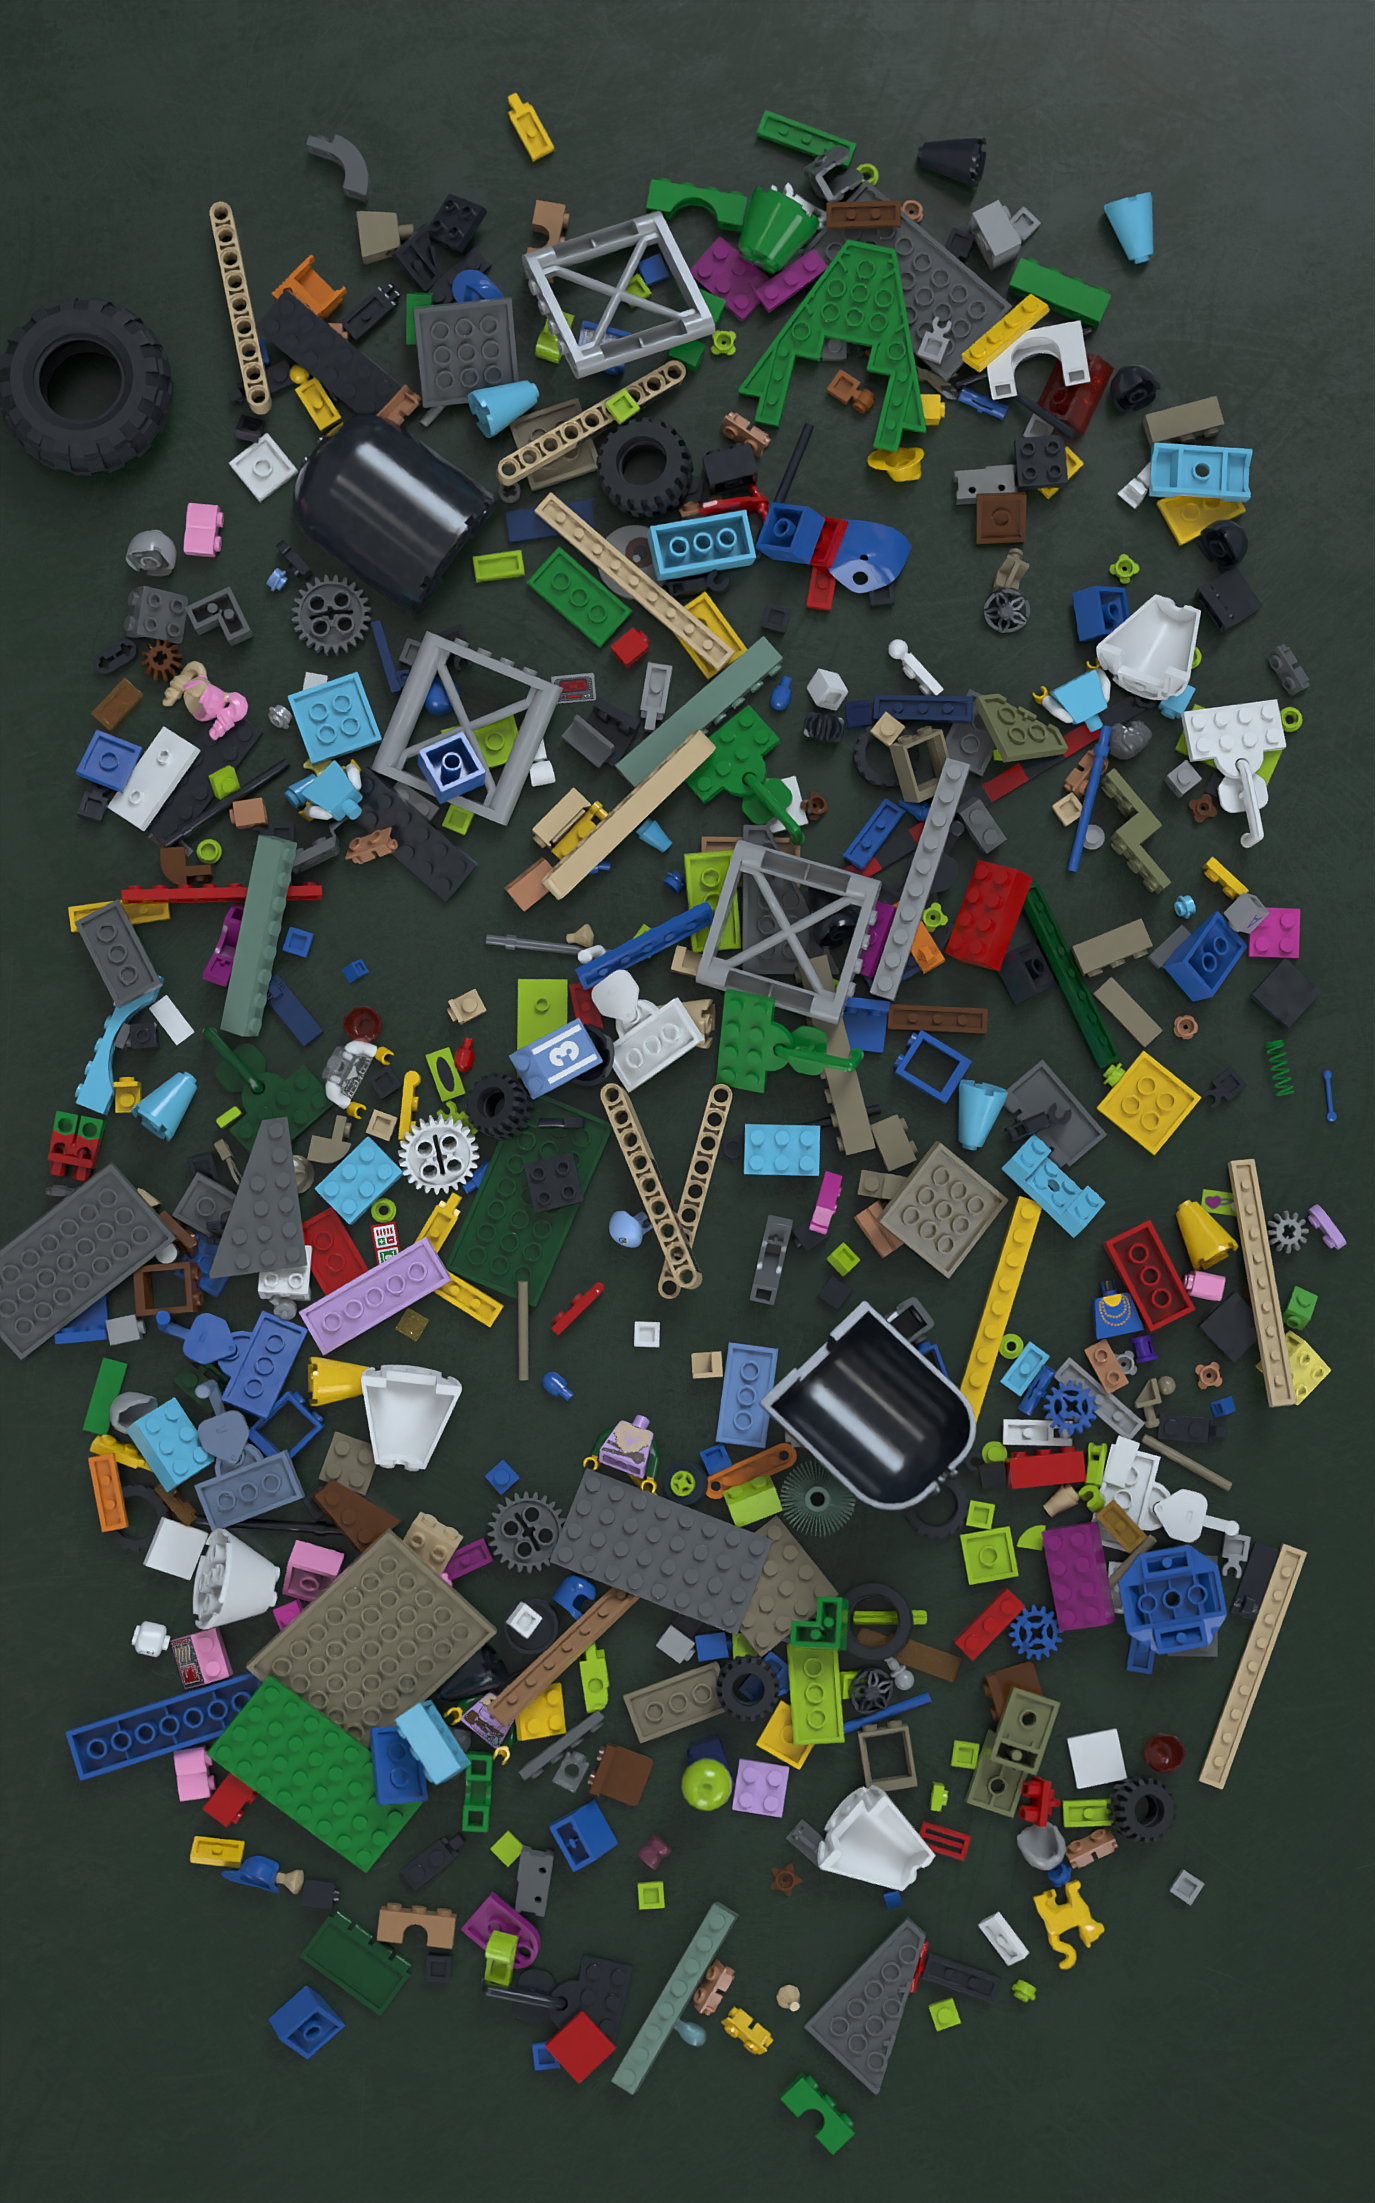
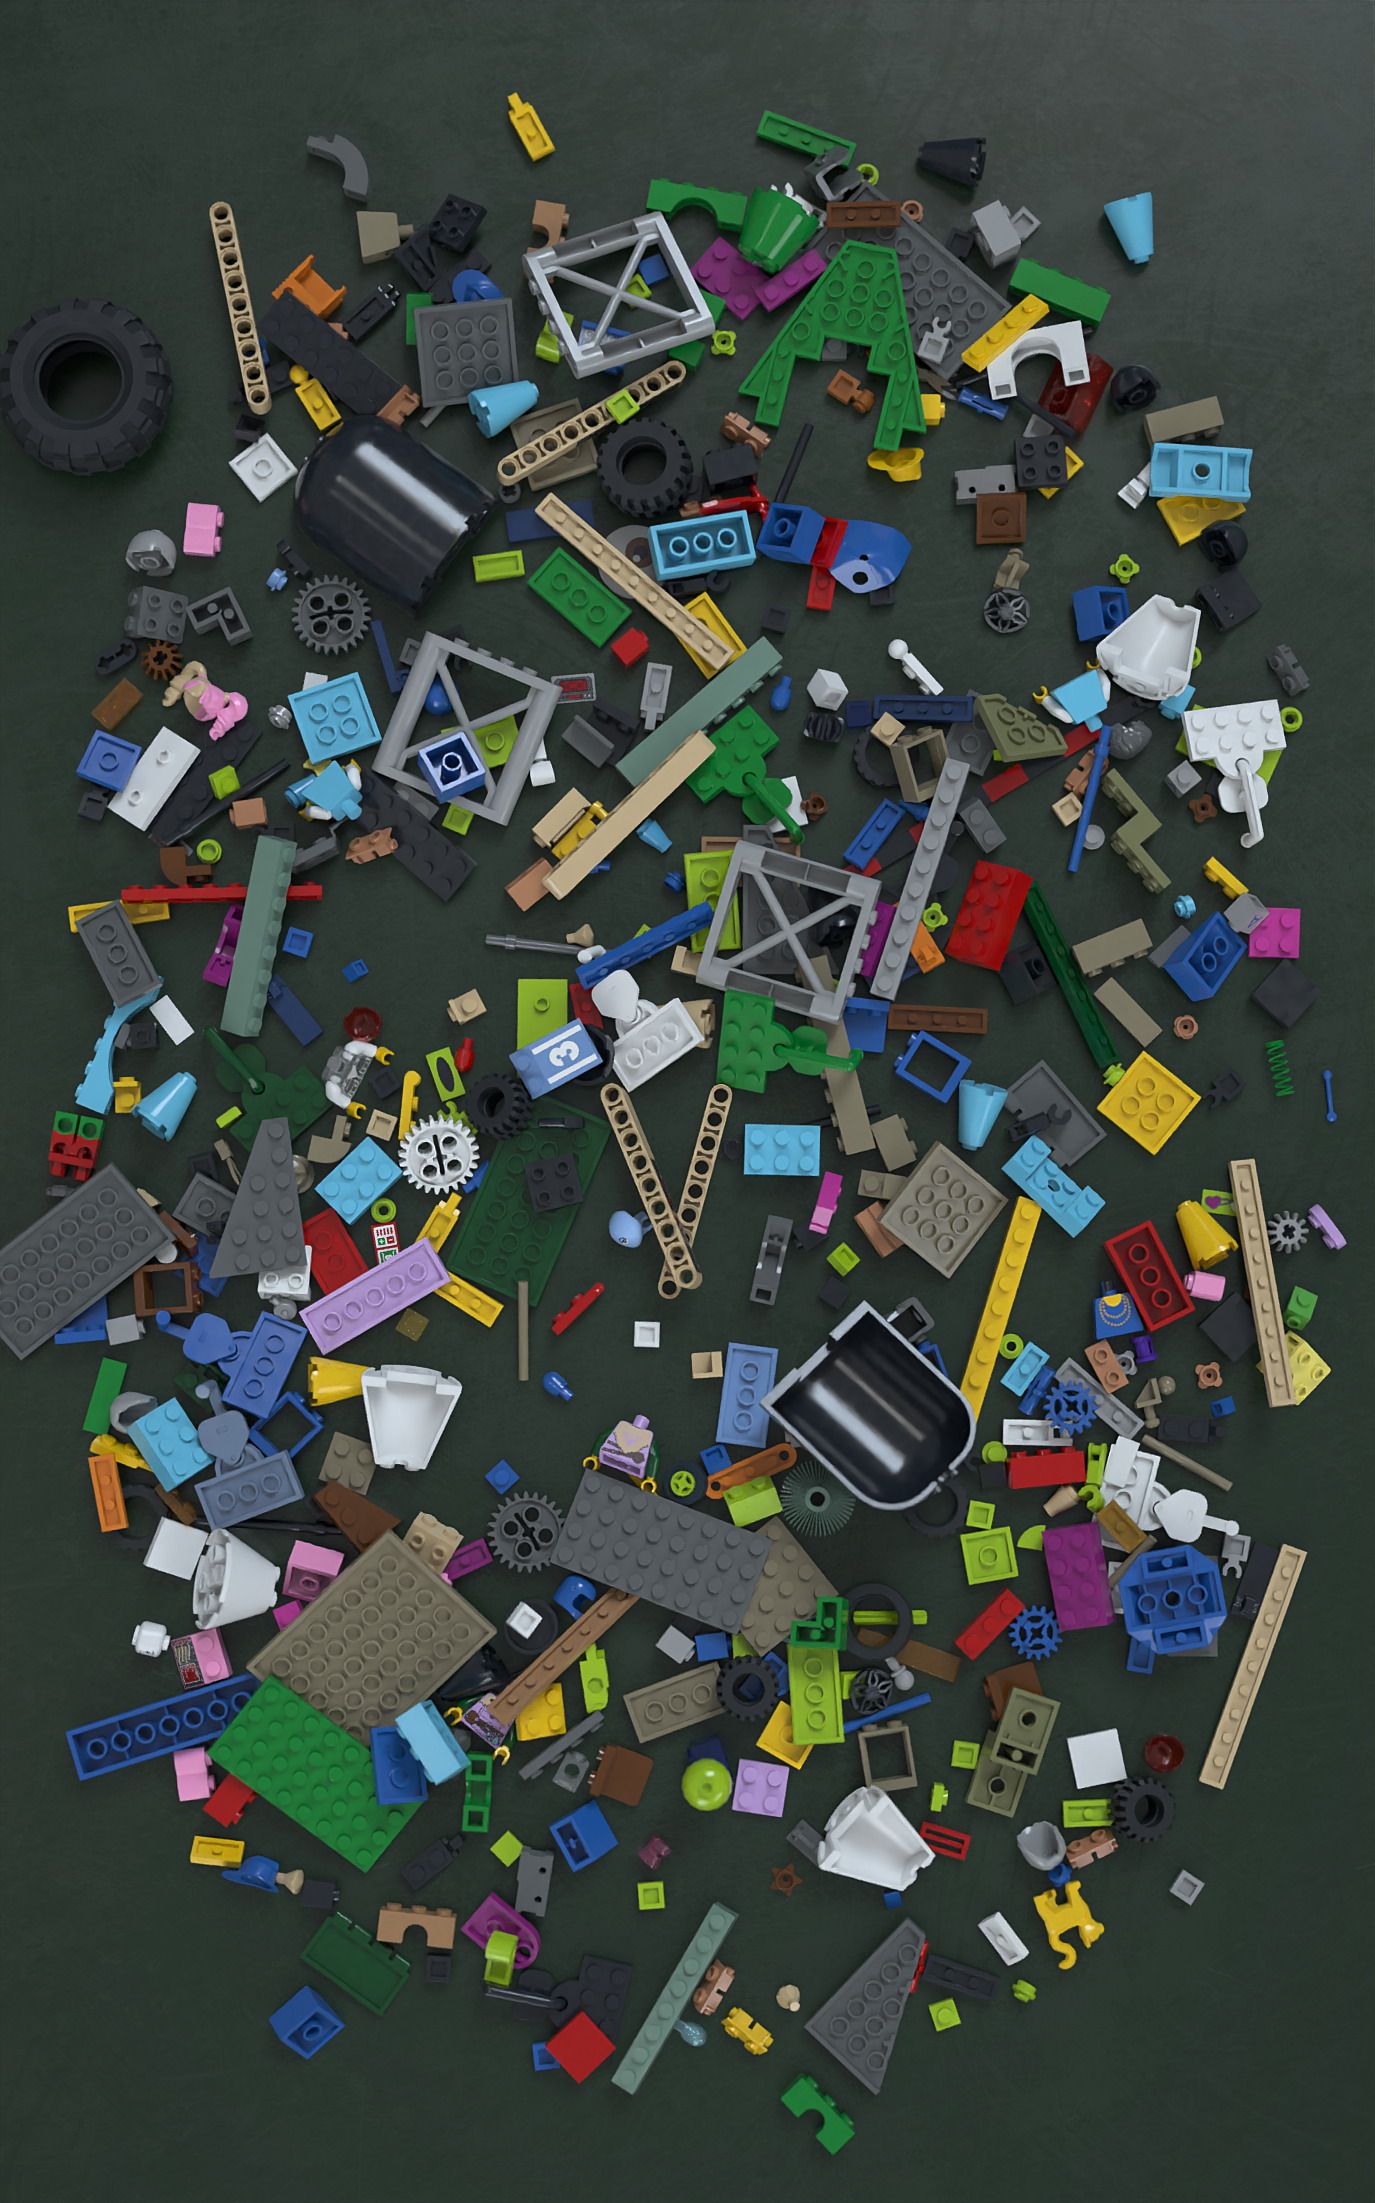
(1041, 1801): red hips -> none

